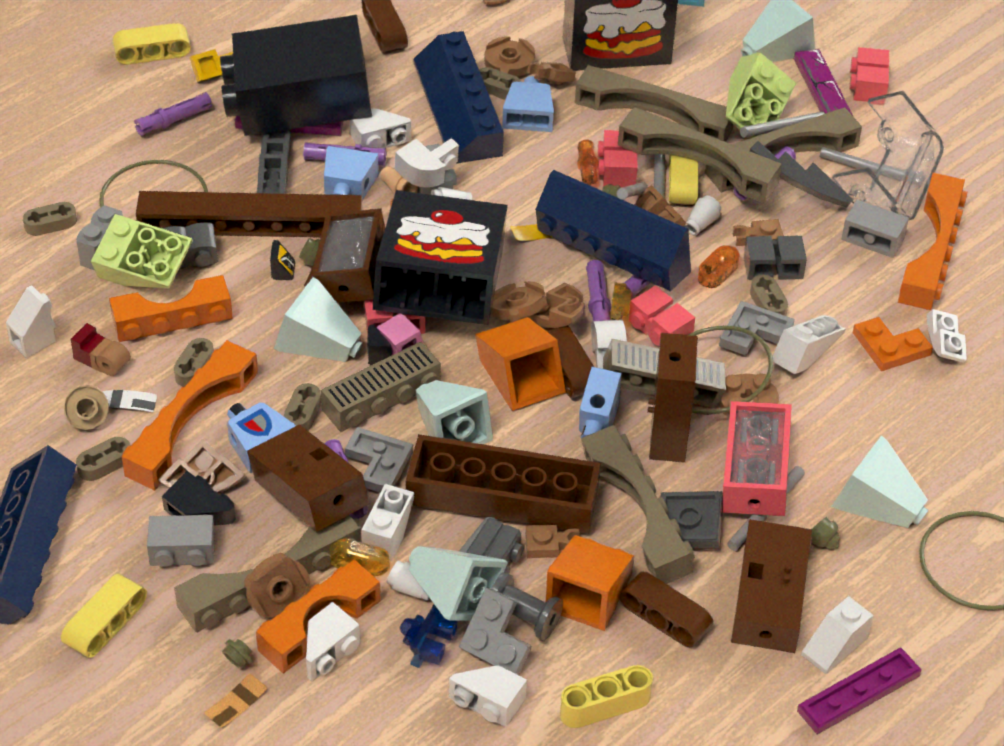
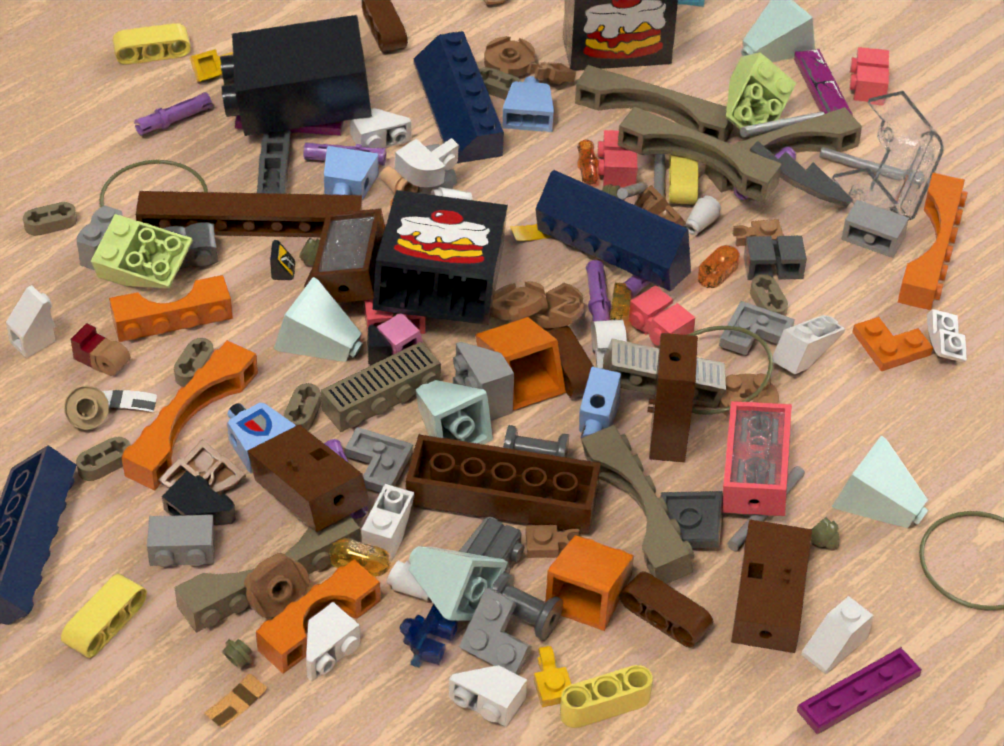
(486, 371): none -> light grey slope
(536, 445): none -> dark grey piece
(550, 681): none -> yellow plate

